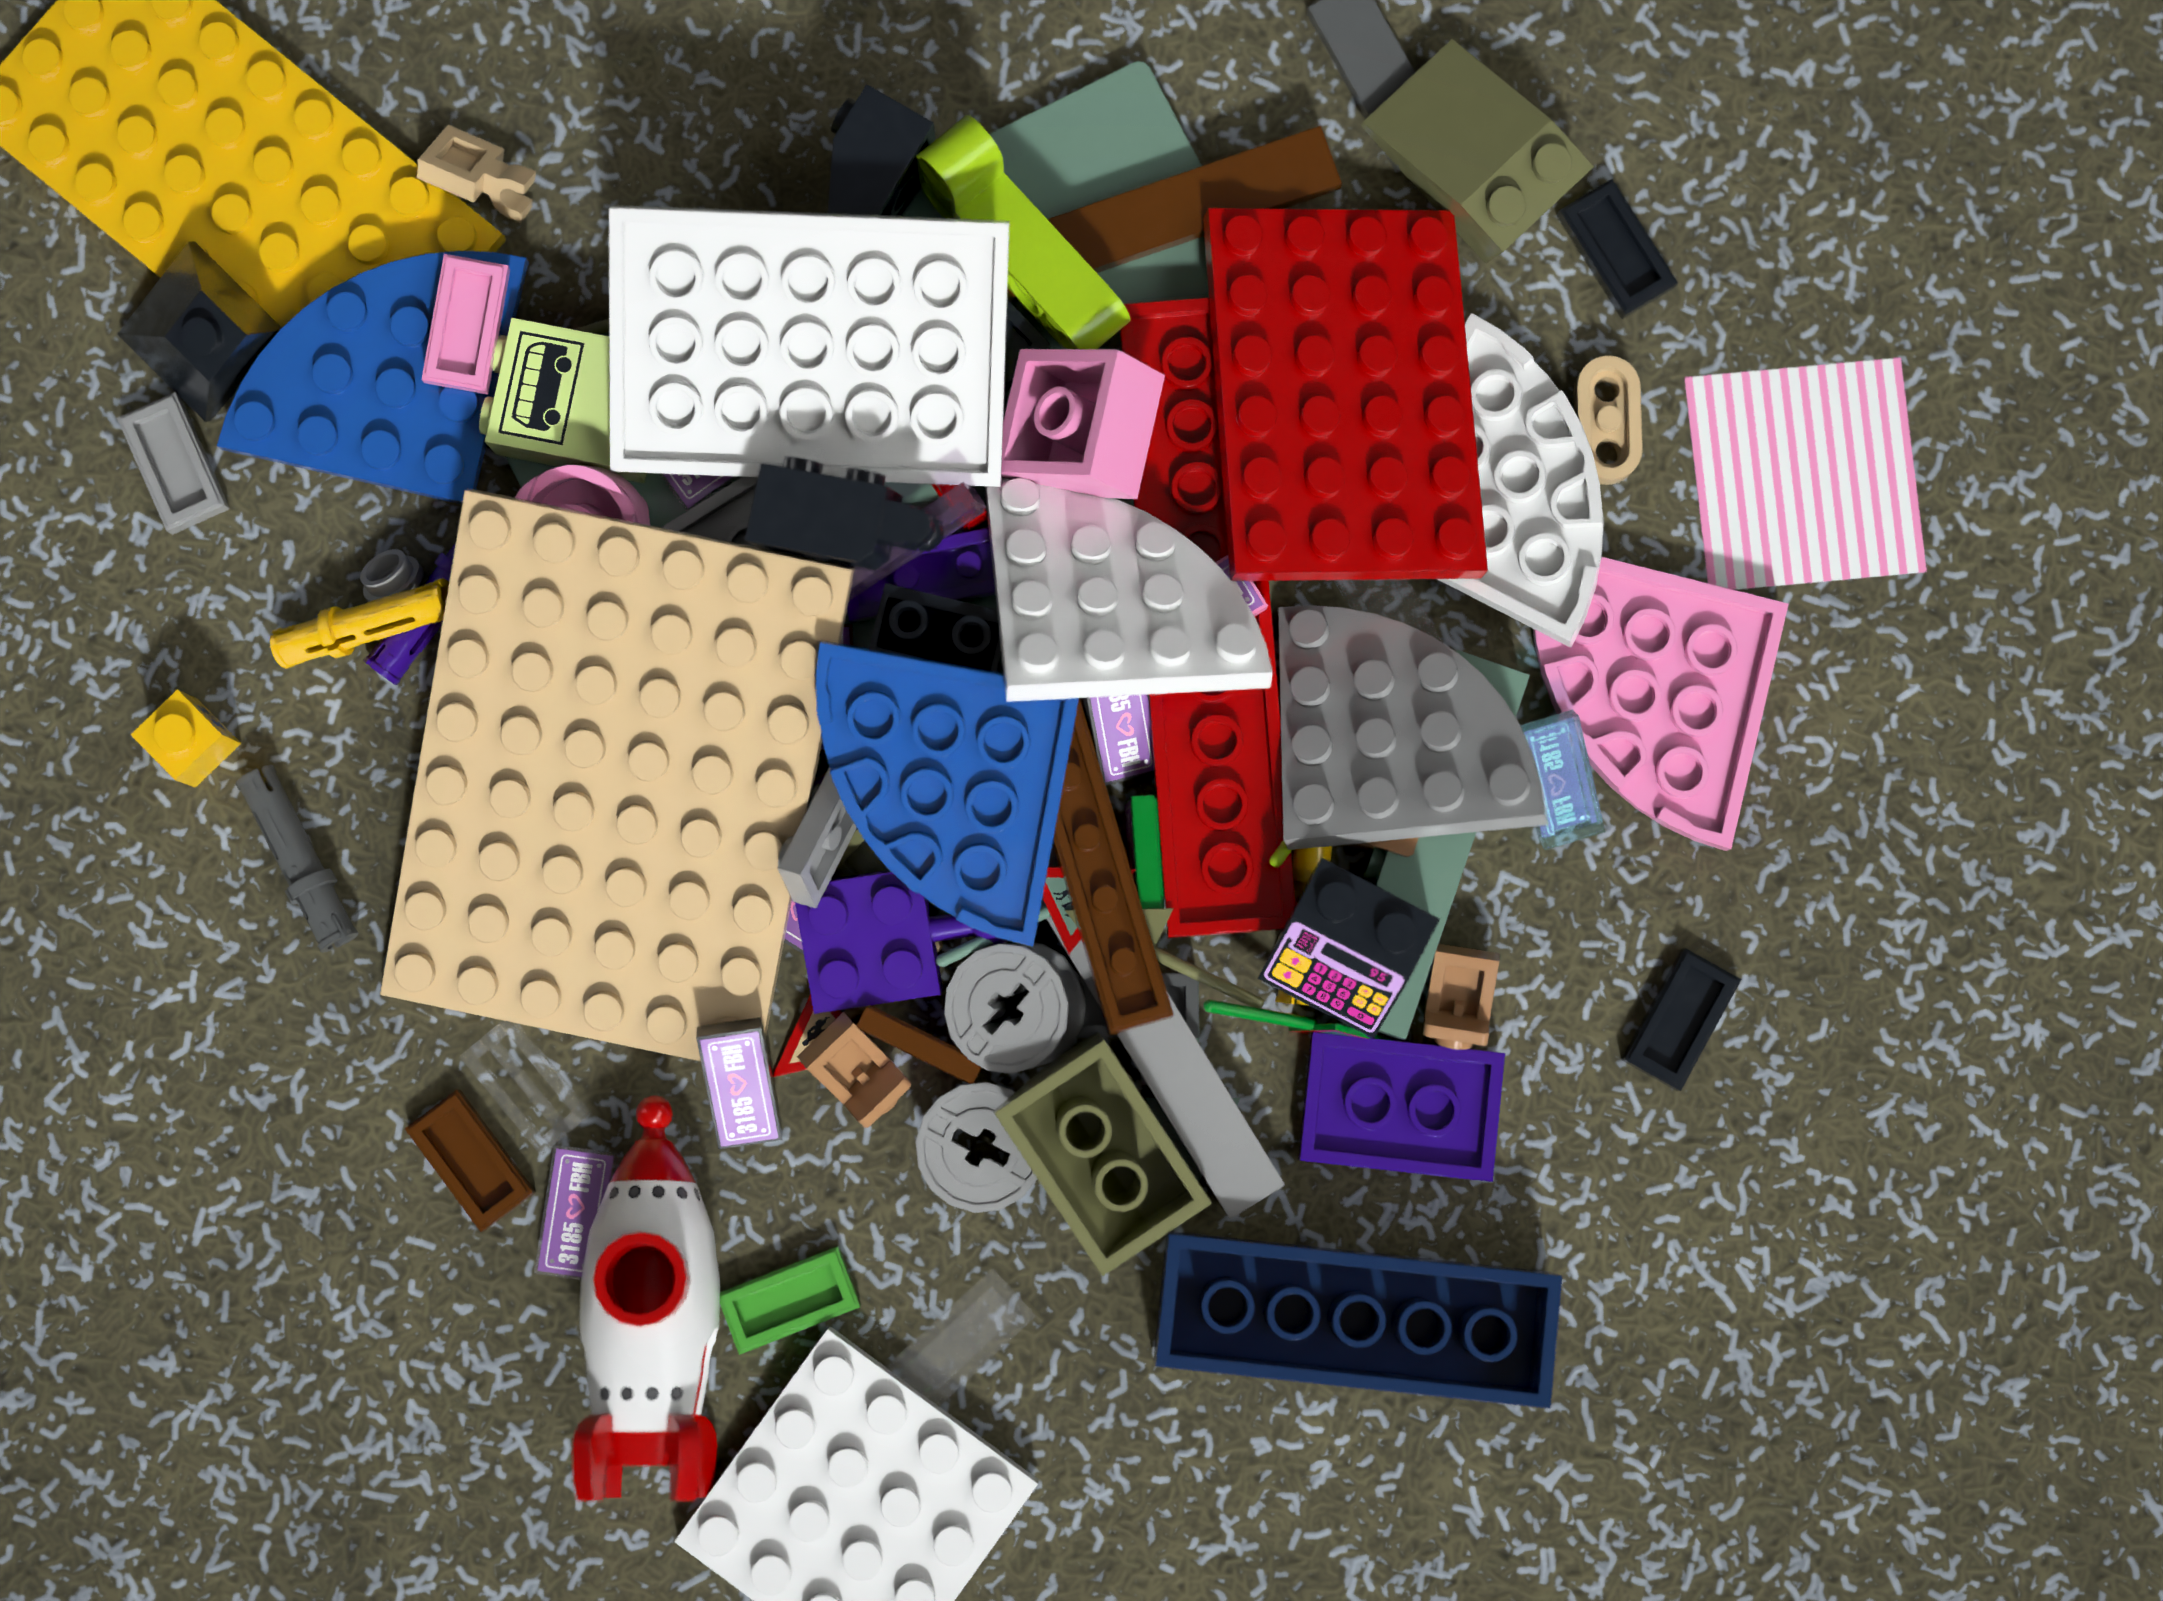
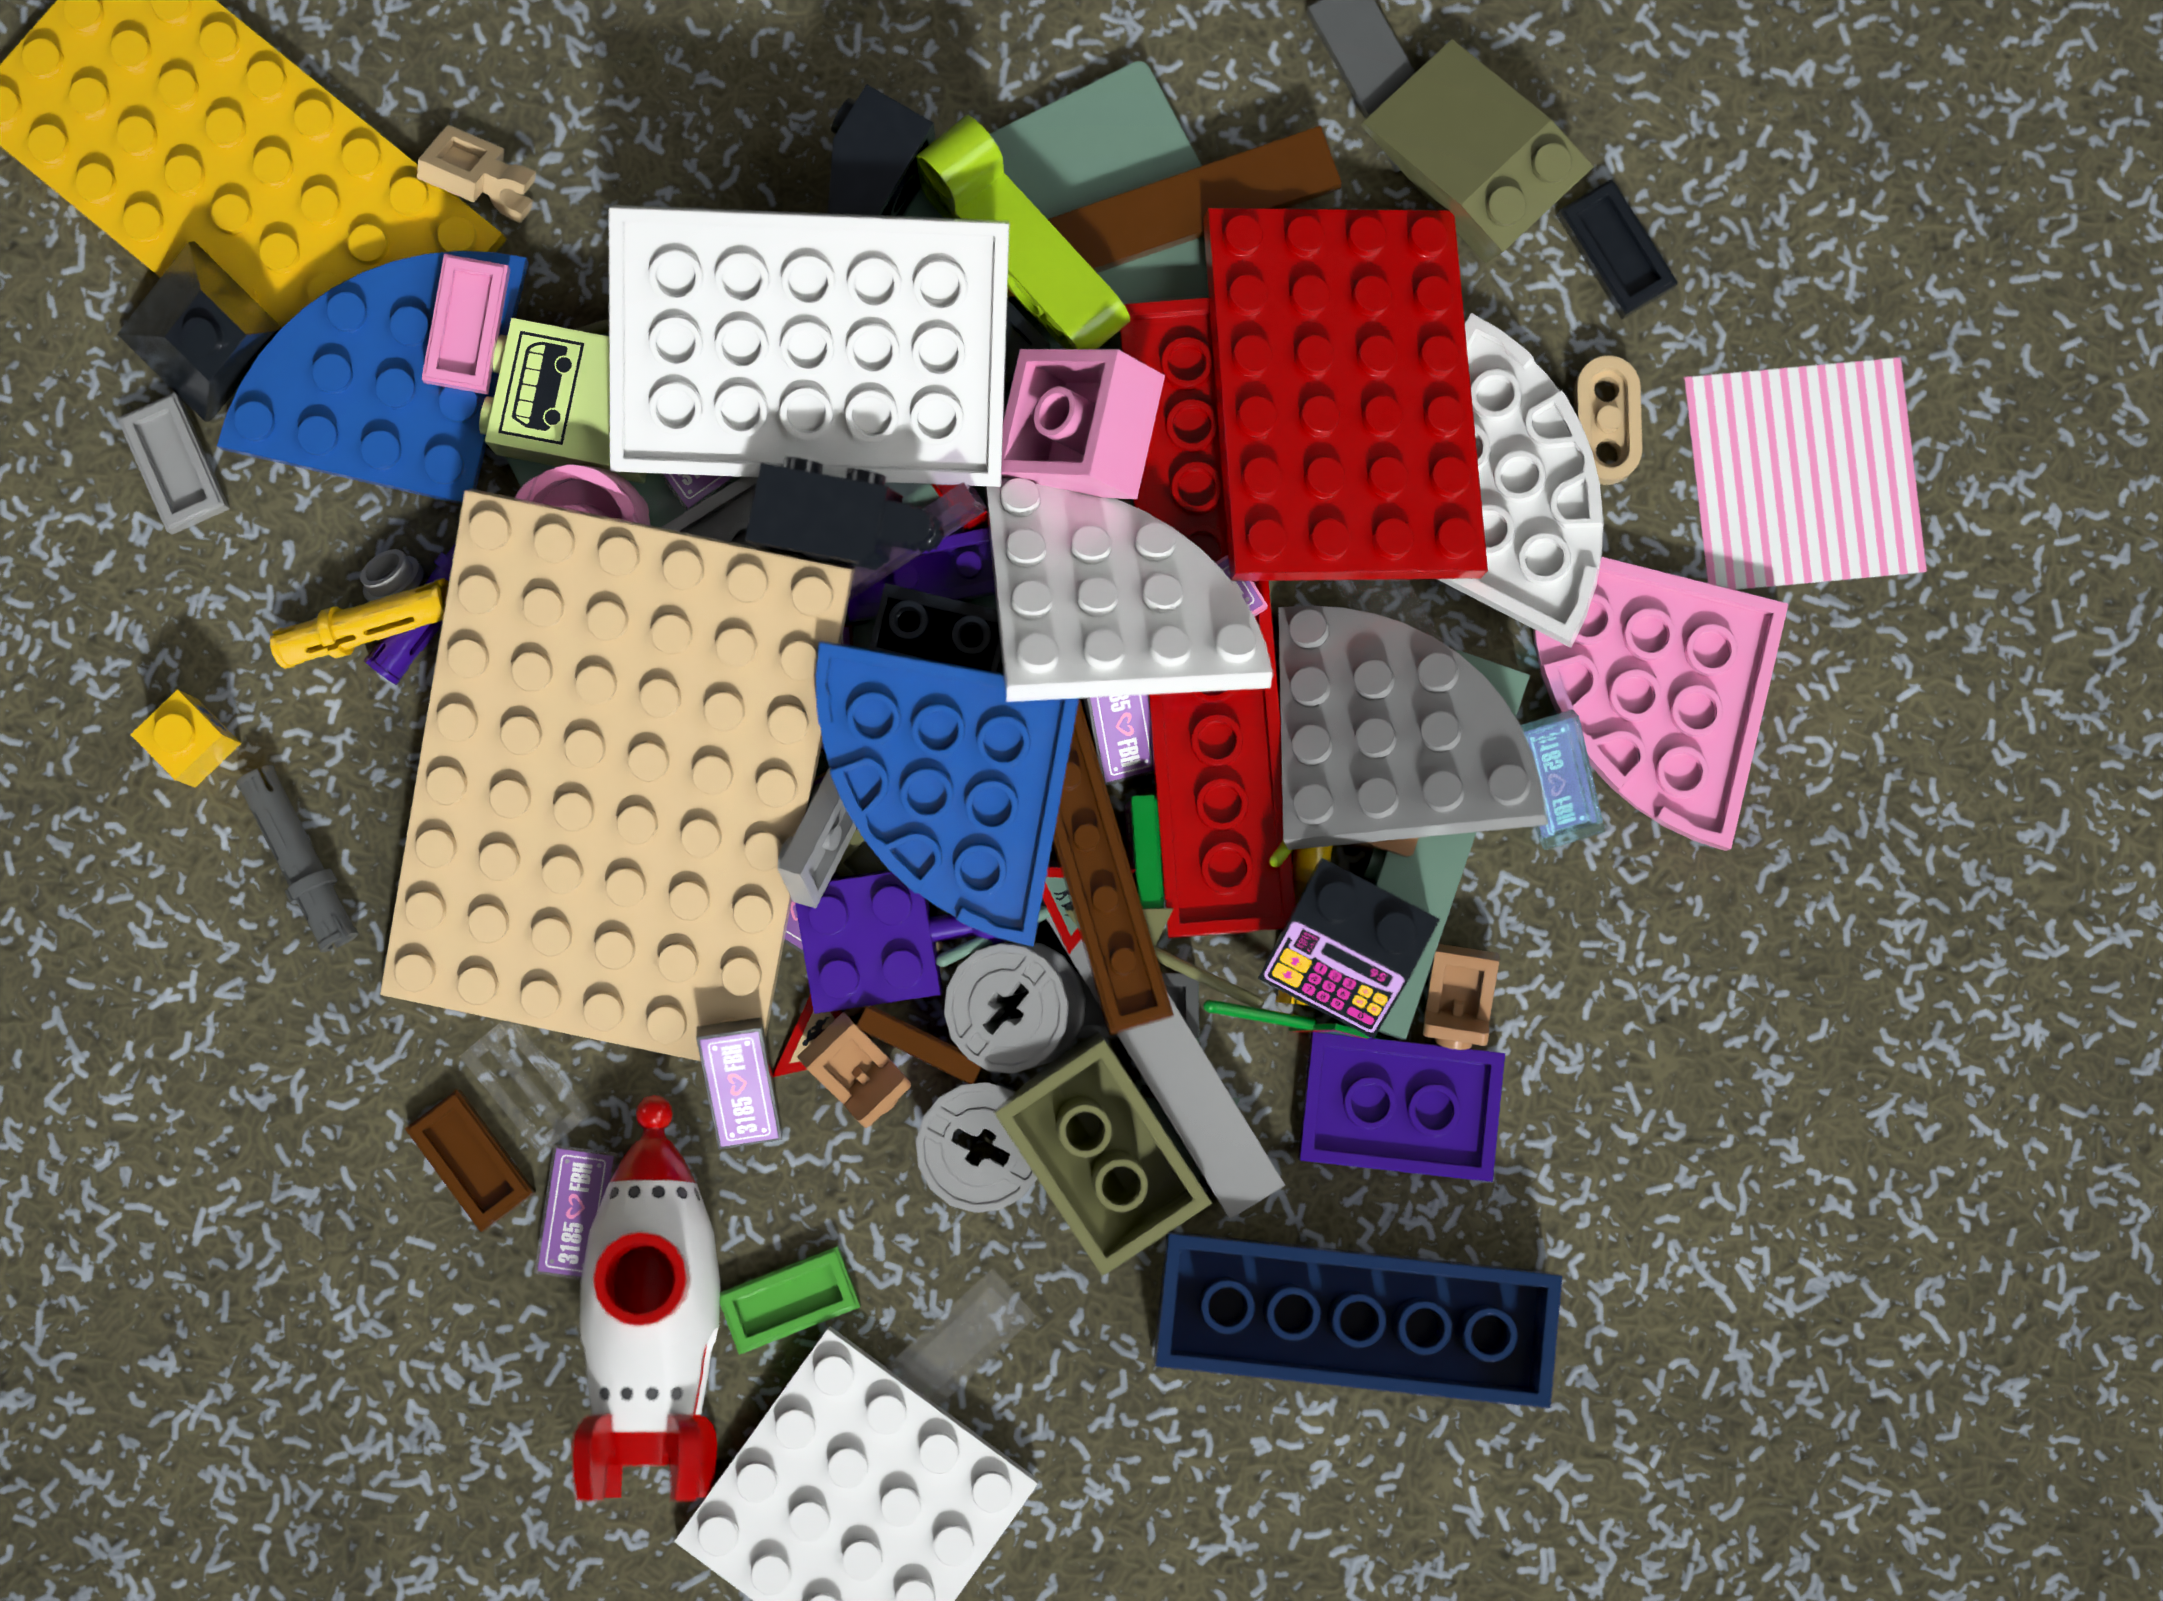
(1681, 1019): black tile -> none

